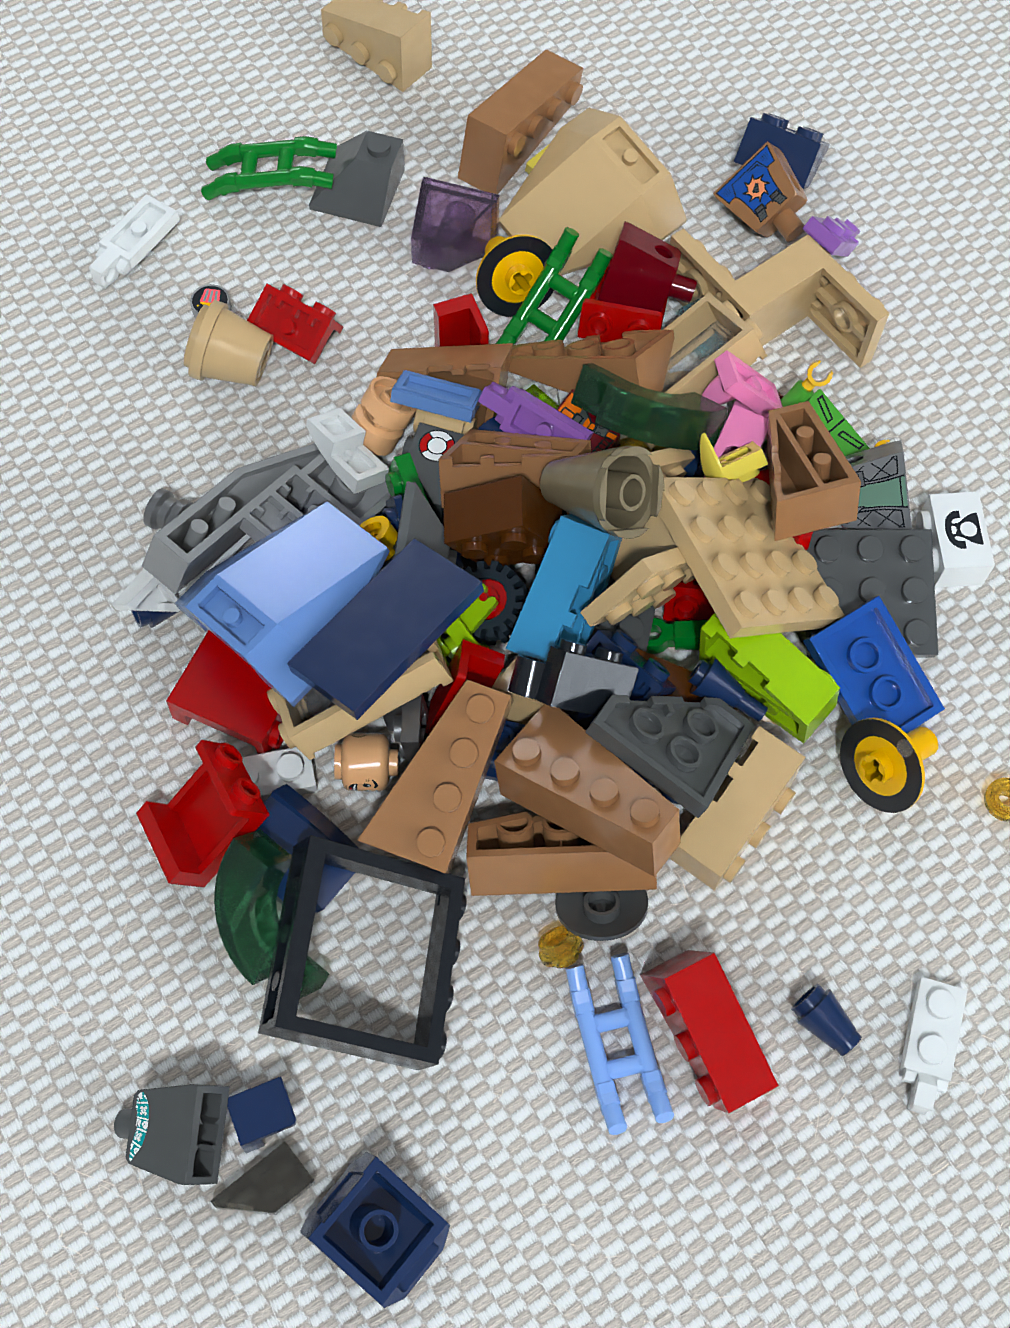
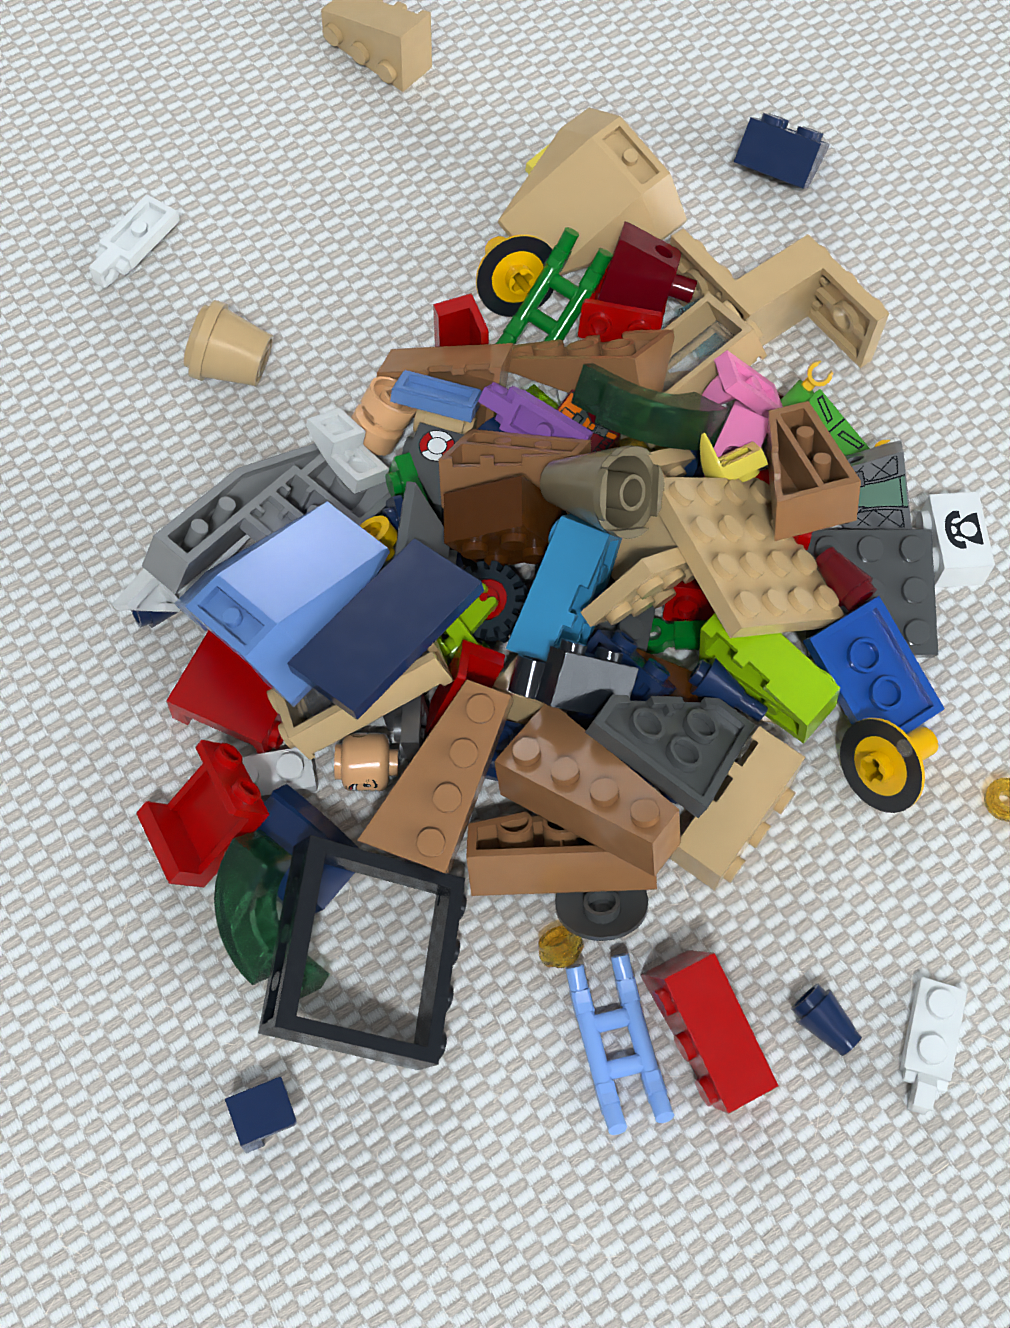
(163, 509): flat silver wheel -> none
(176, 1132): dark grey torso -> none
(206, 295): tile -> none
(267, 1185): clear smoke tile -> none
(285, 172): green piece -> none
(293, 323): red bracket -> none
(364, 178): dark grey slope -> none
(377, 1230): dark blue slope -> none
(452, 225): clear purple slope -> none
(516, 120): medium nougat wedge -> none
(765, 194): torso -> none
(833, 234): medium lavender hinge -> none
(845, 579): none -> dark red cone

